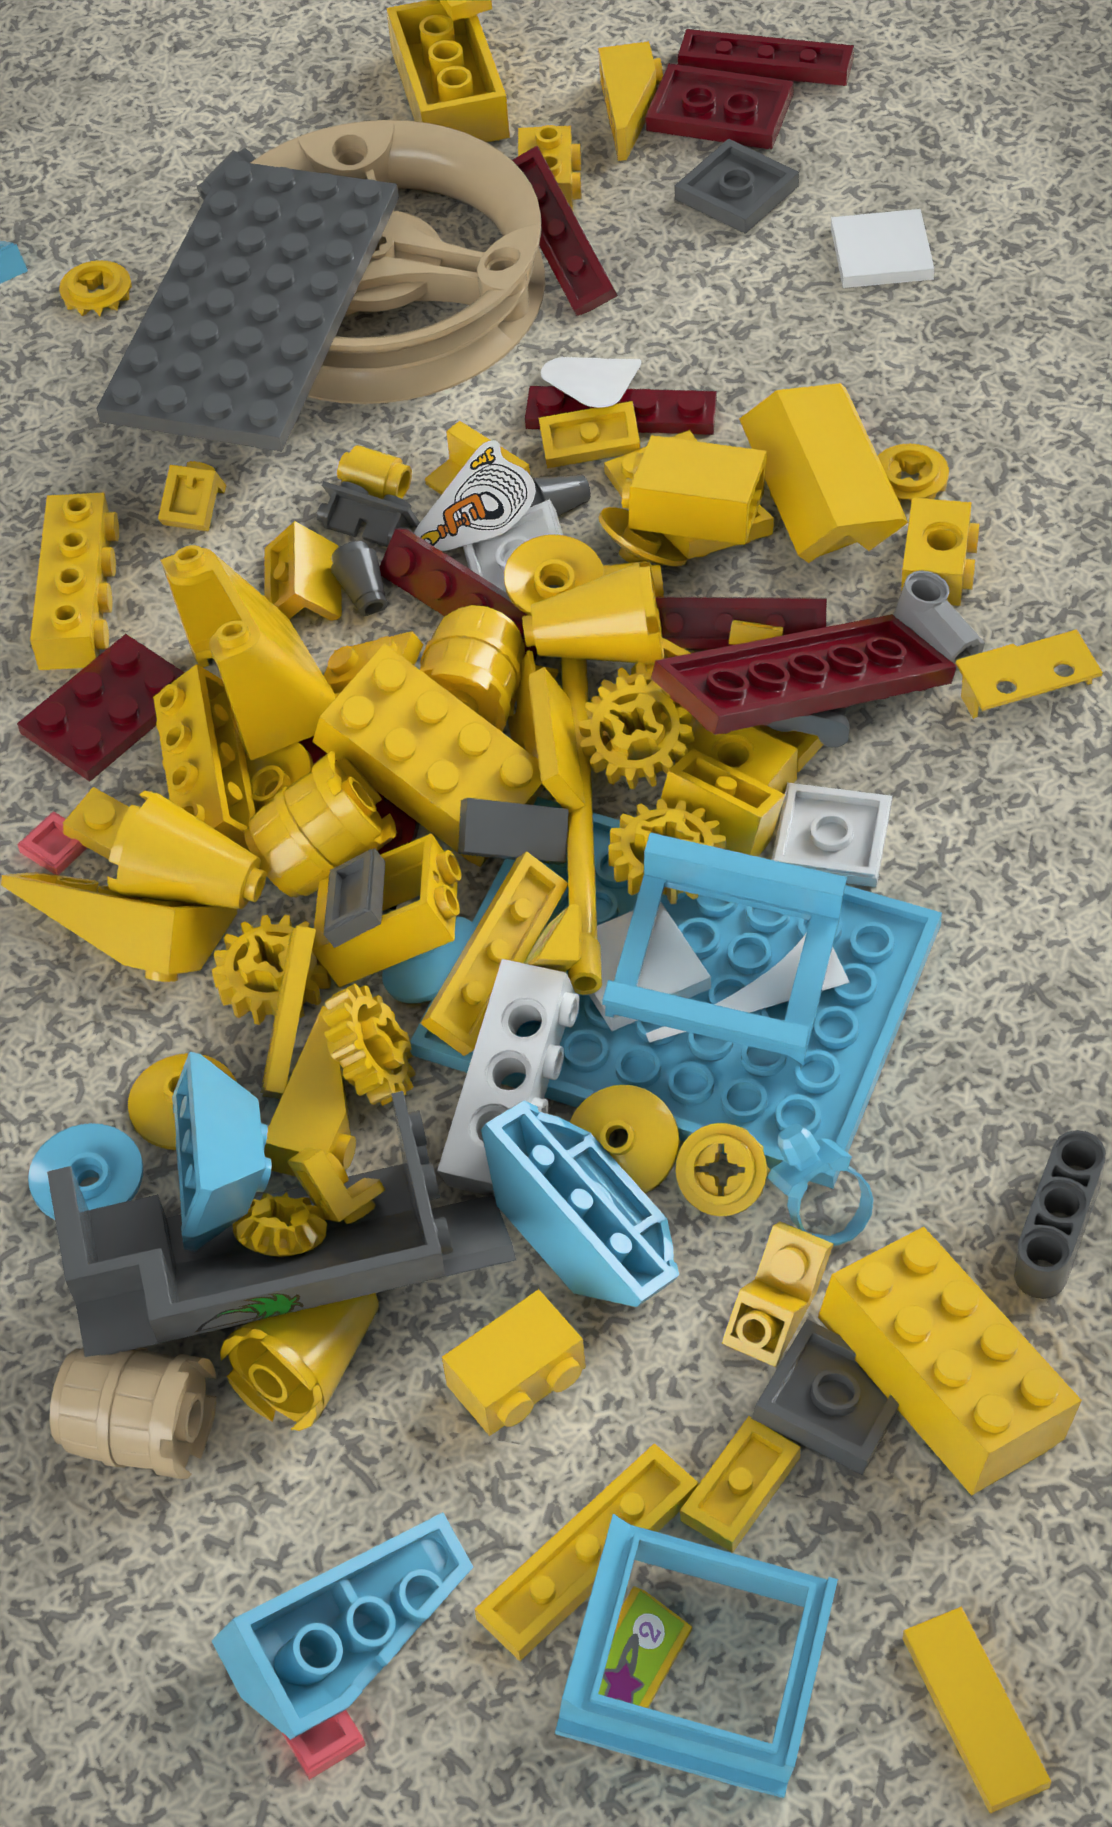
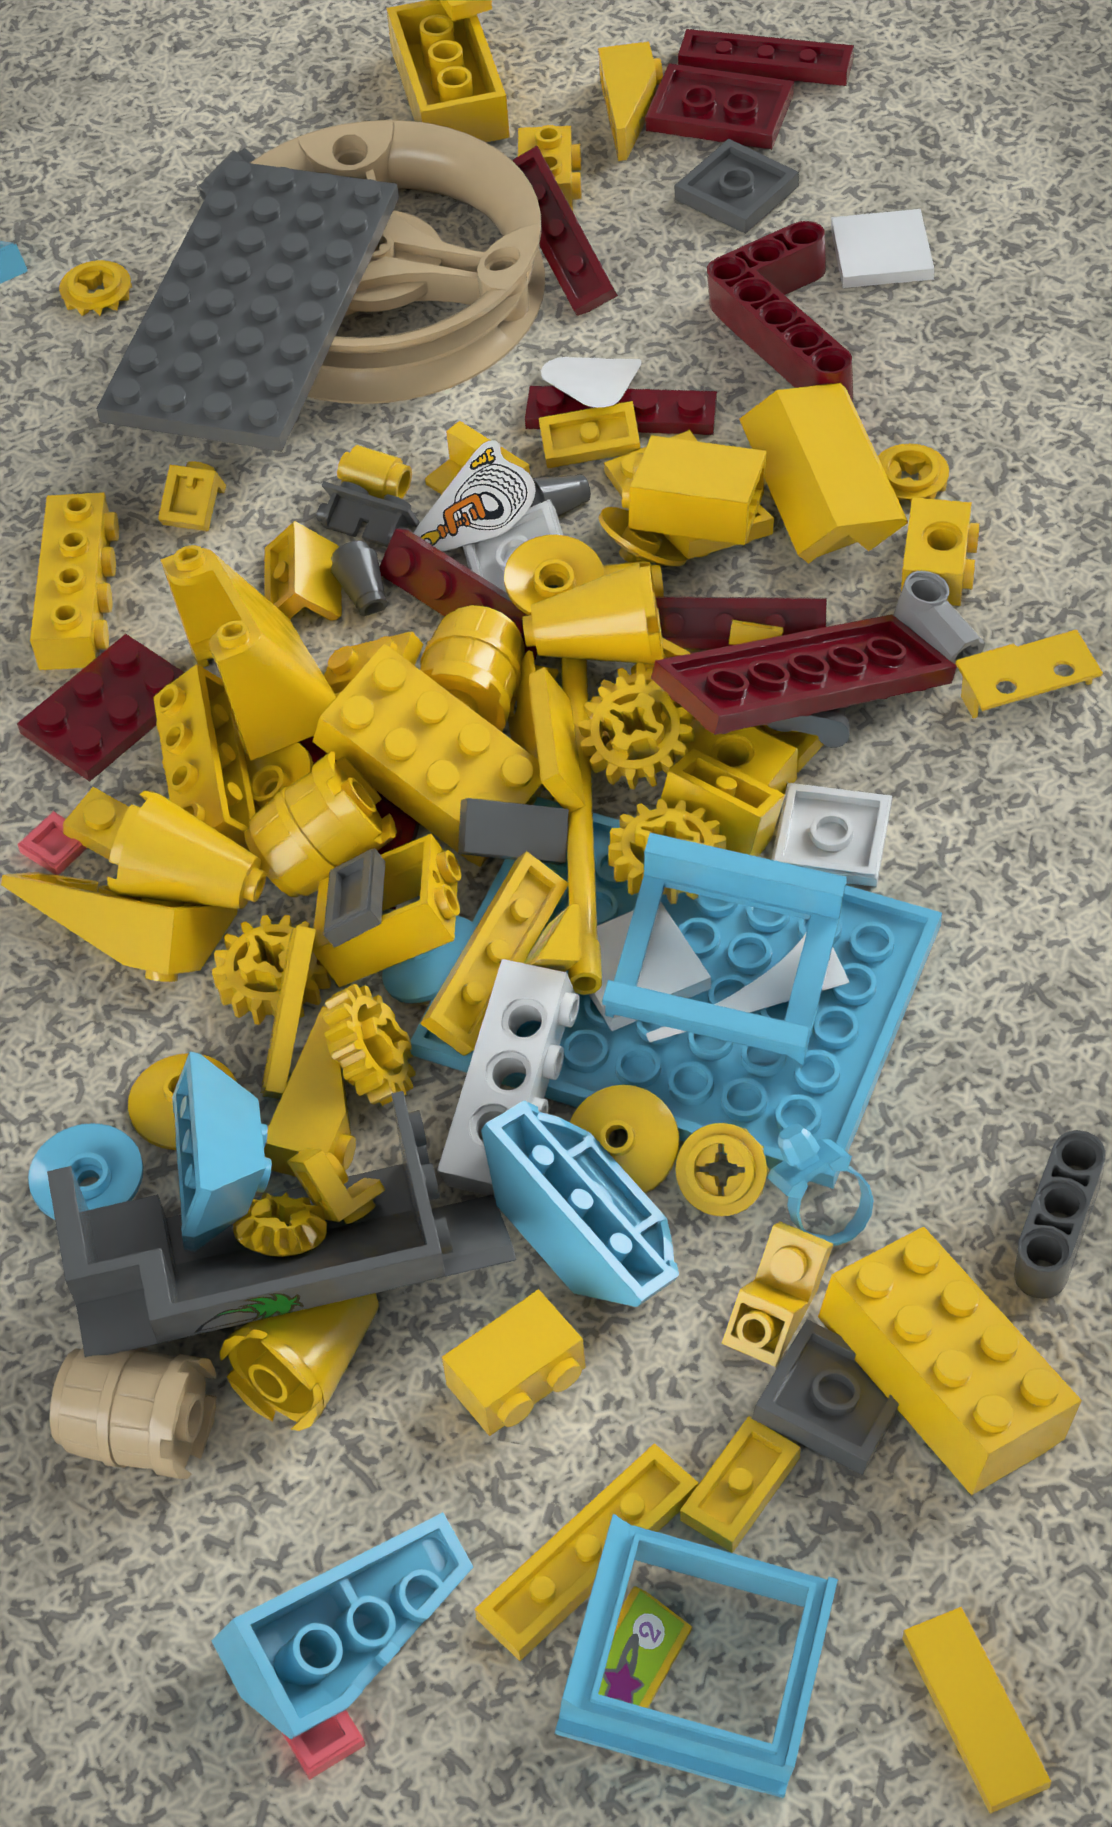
(750, 299): none -> dark red beam

